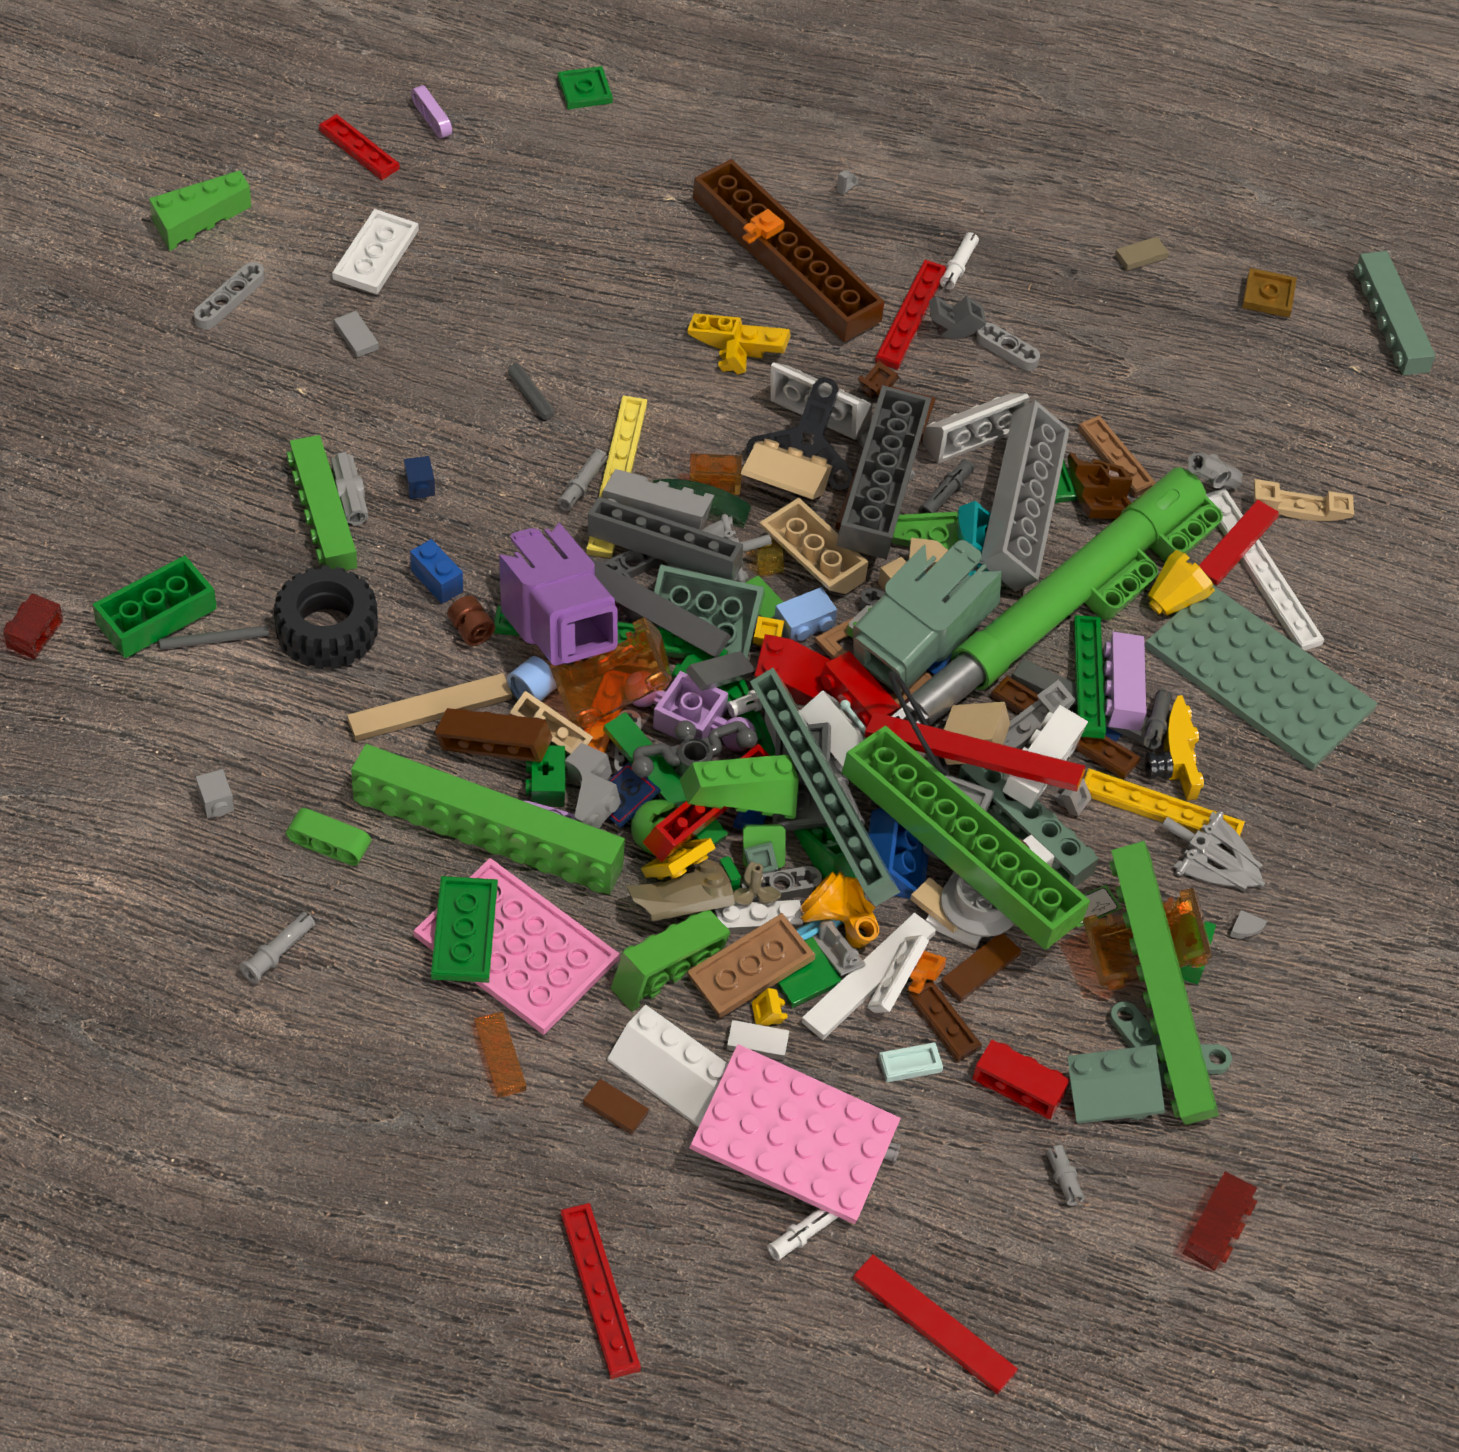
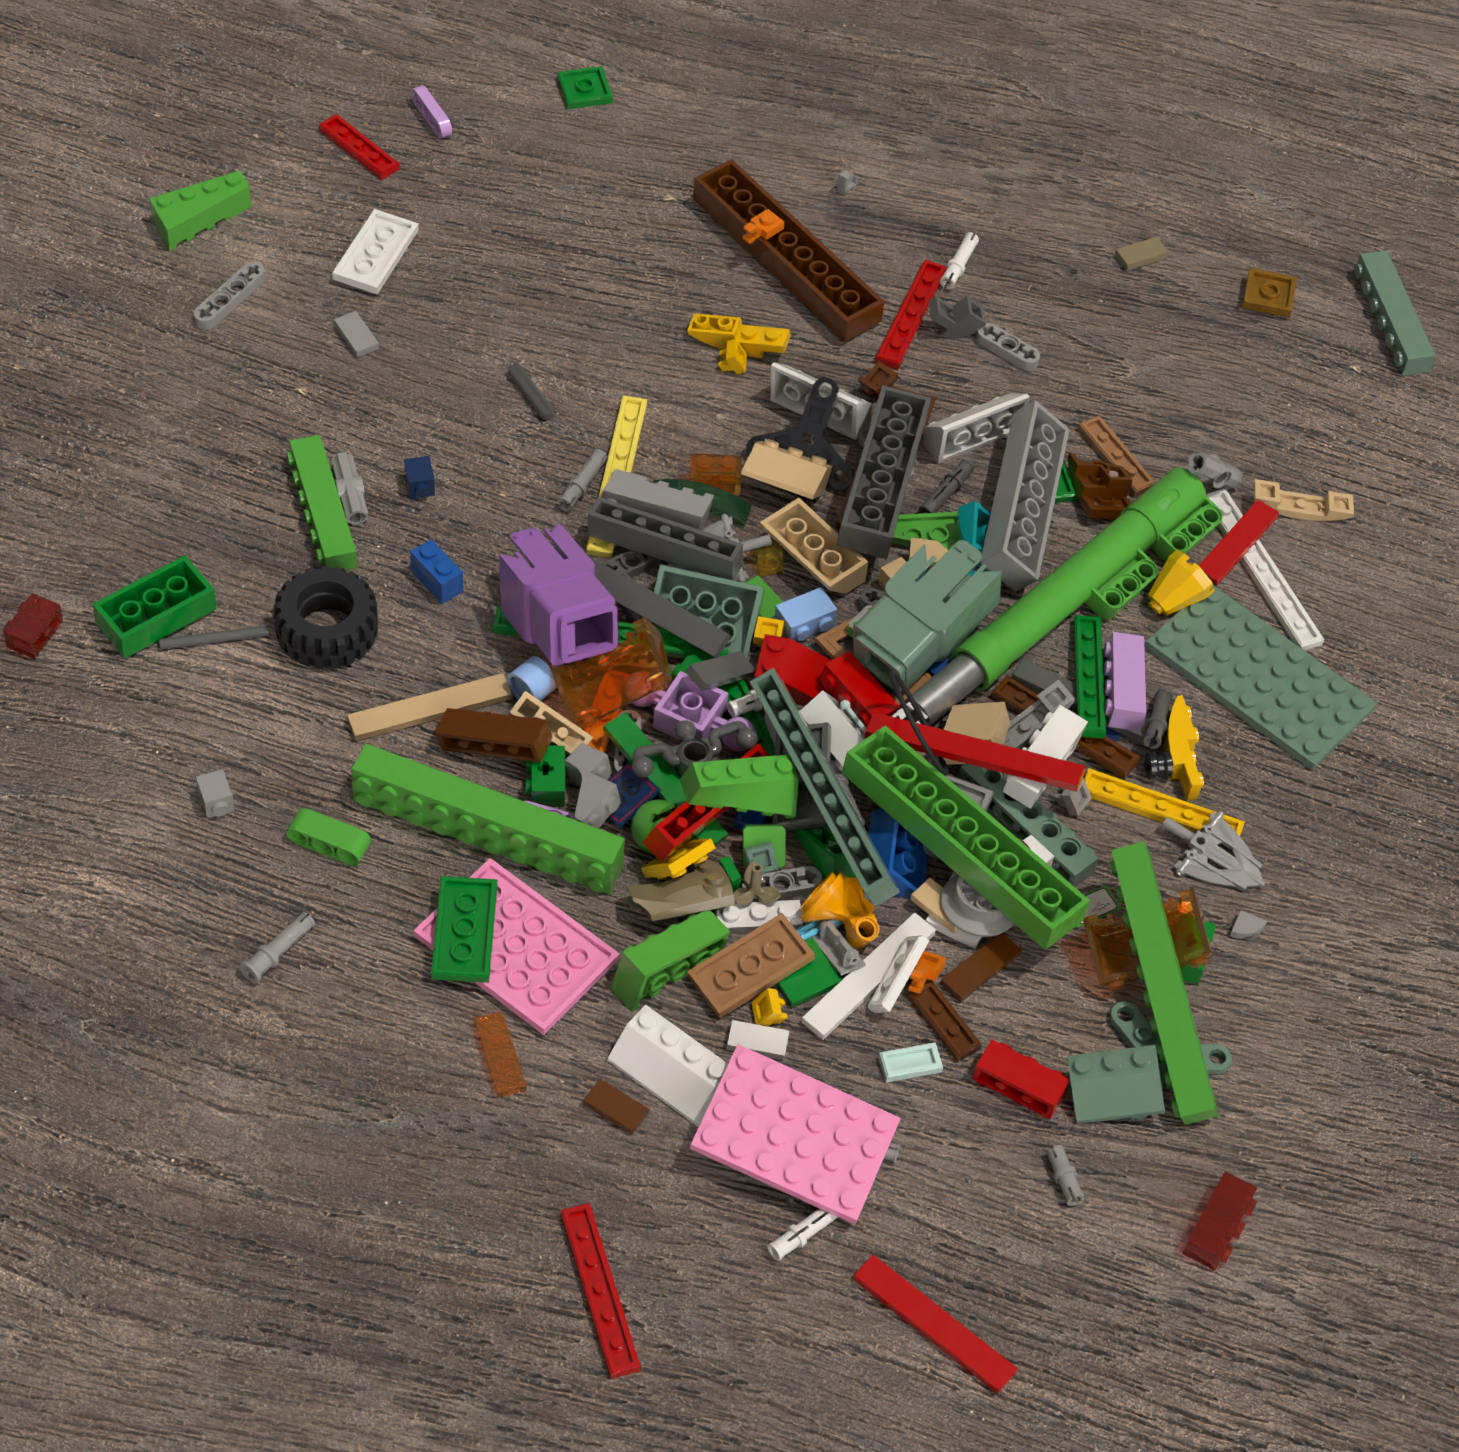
(471, 620): copper wheel -> none

